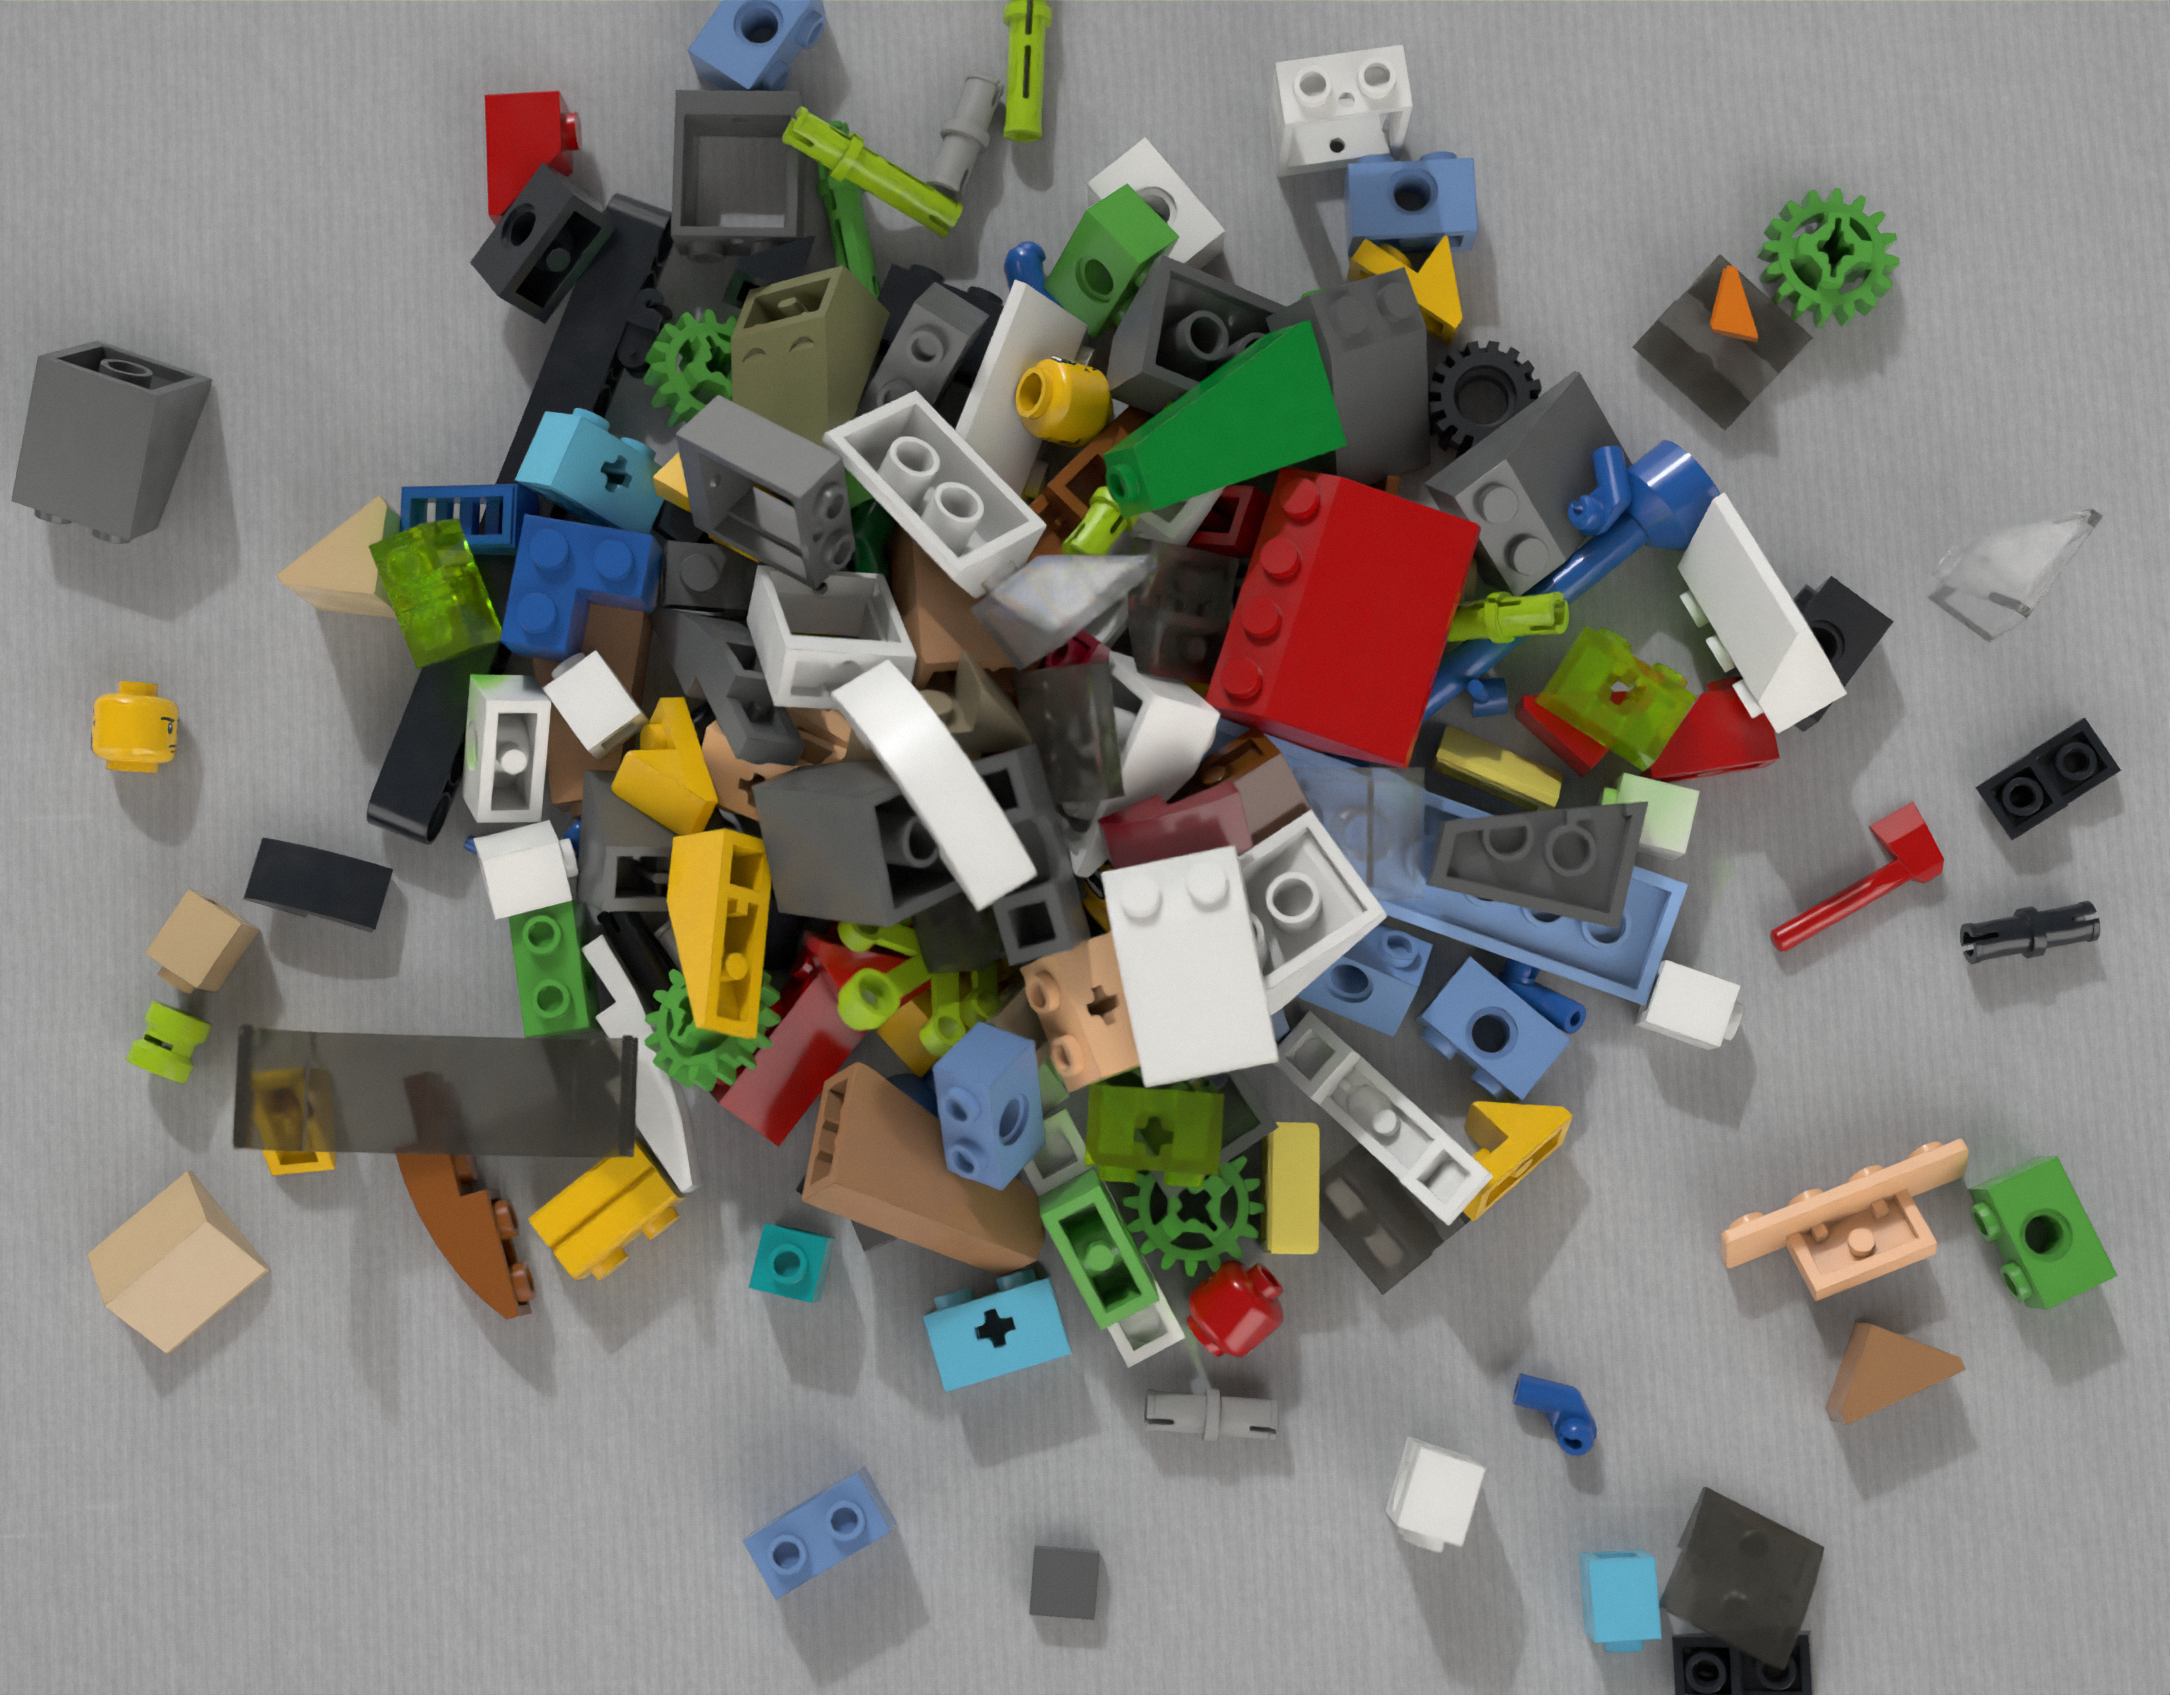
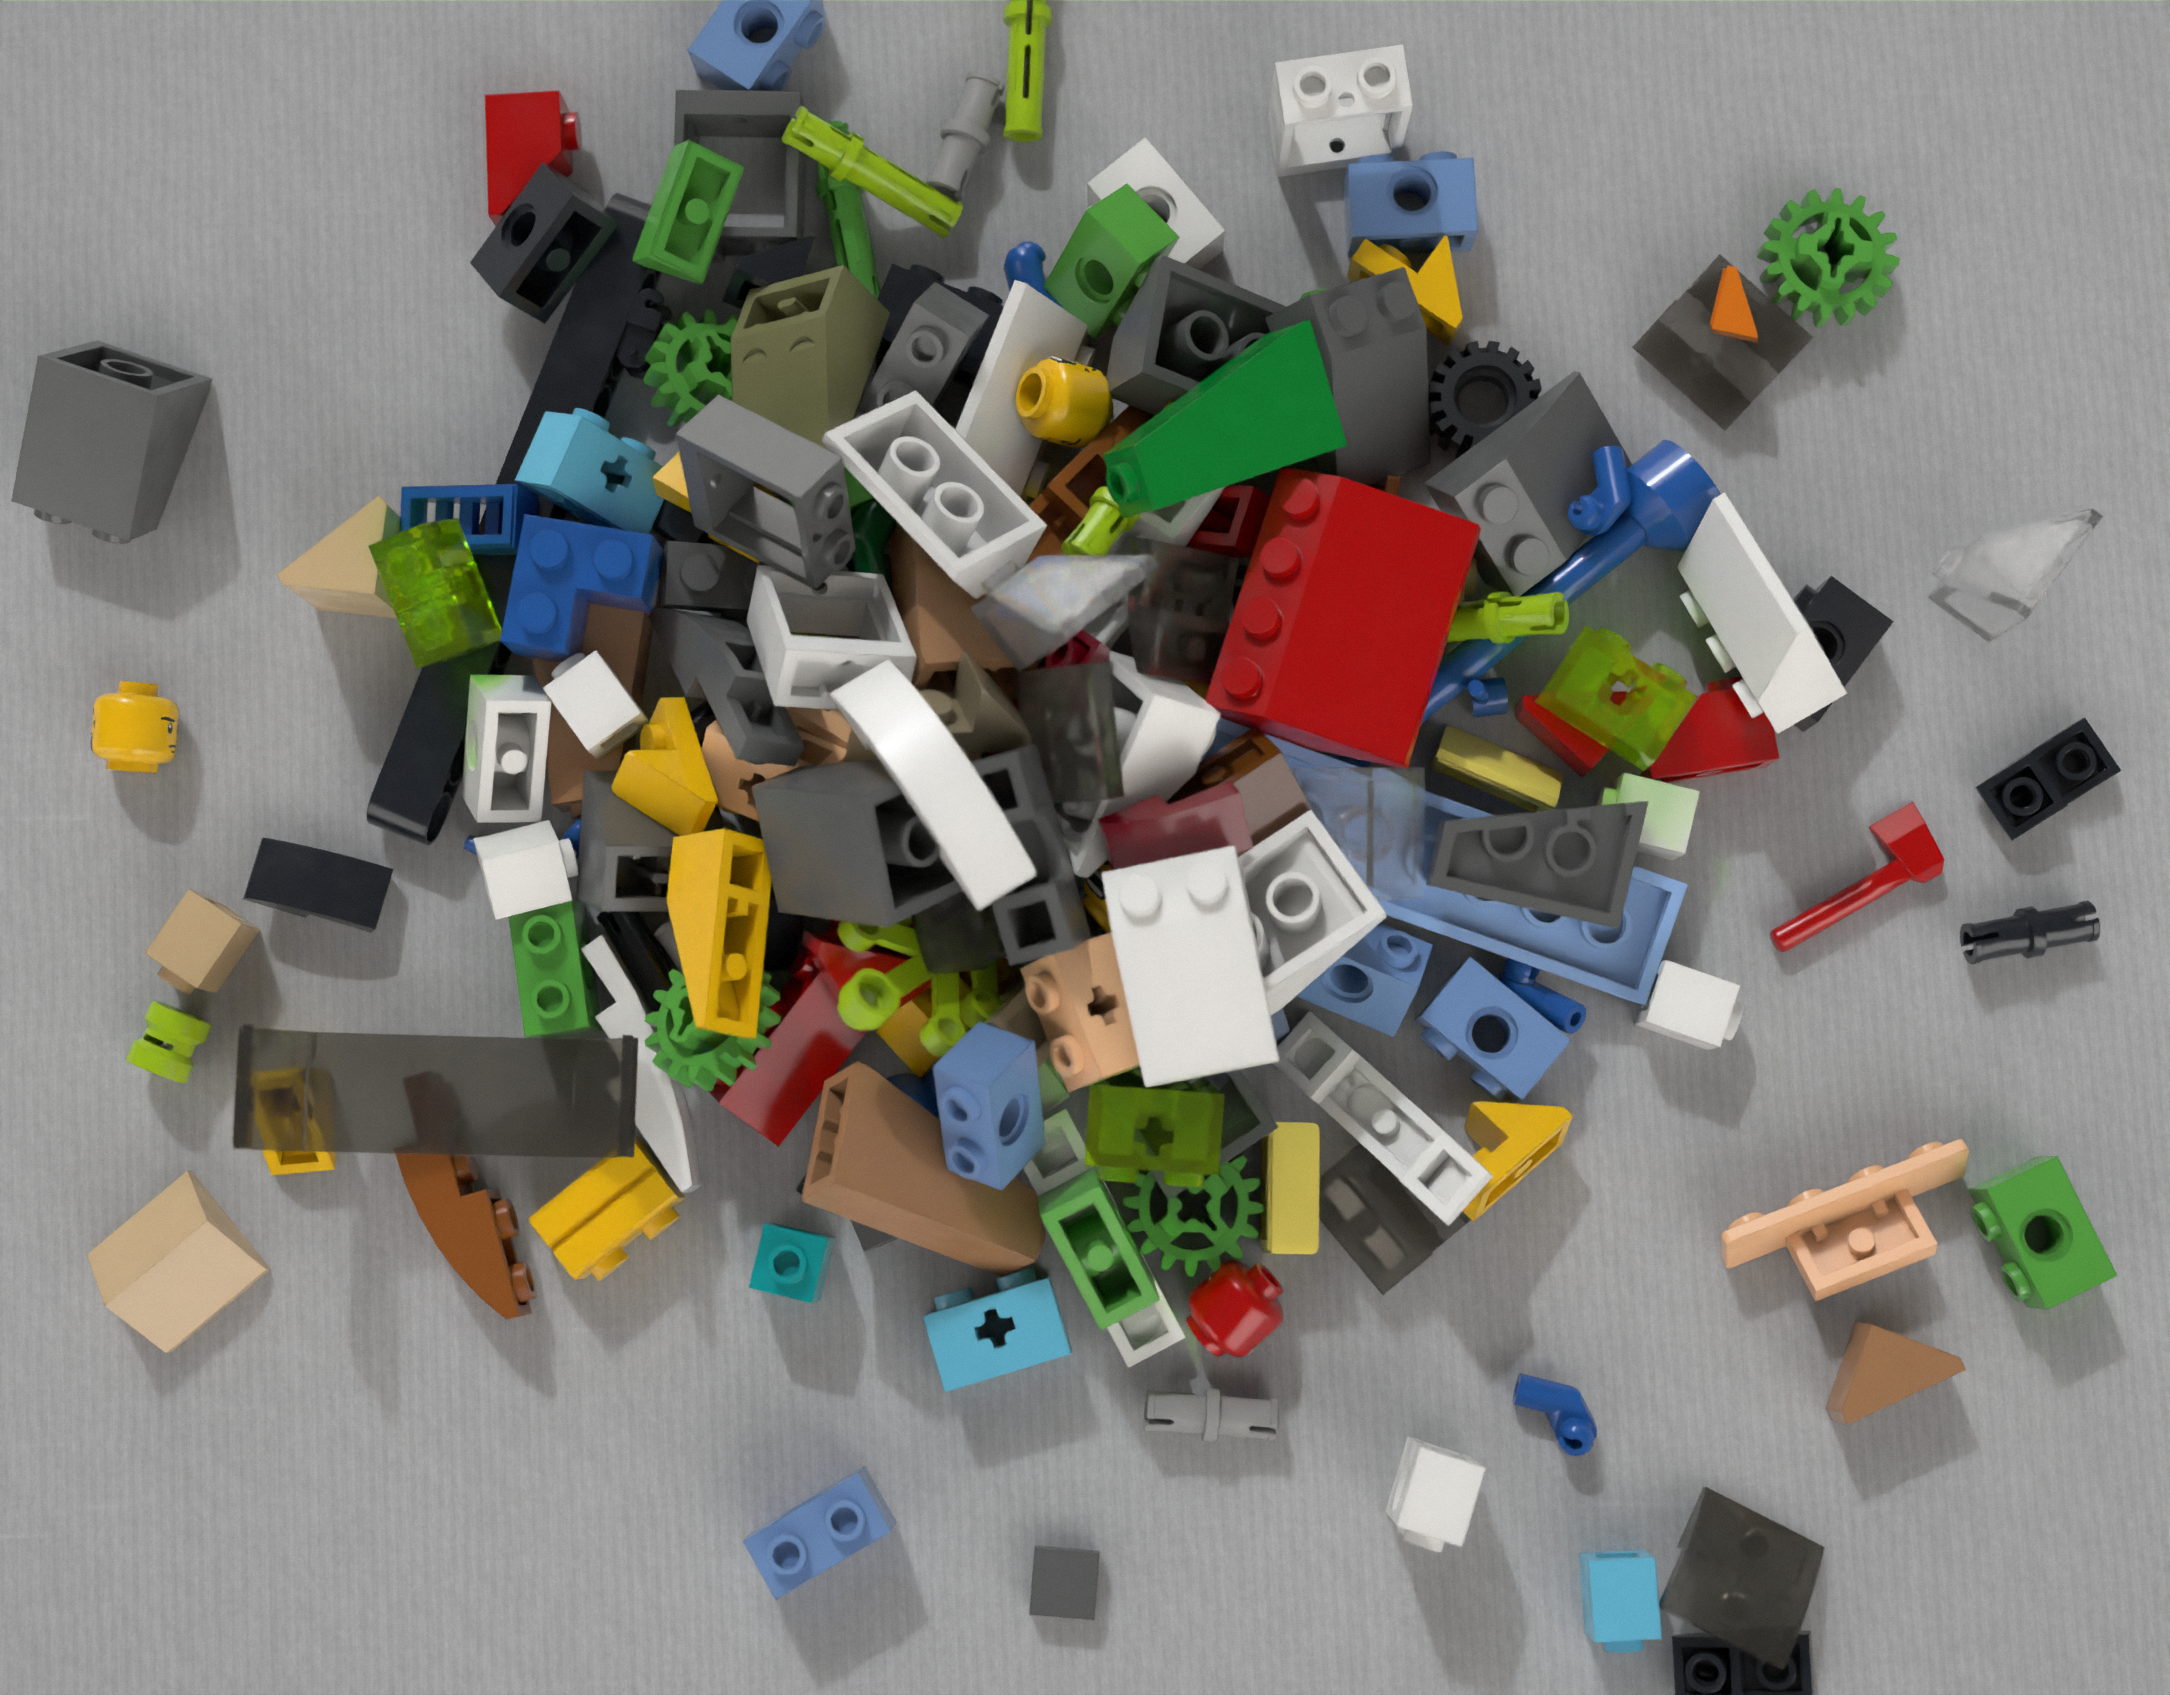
(688, 212): none -> bright green slope

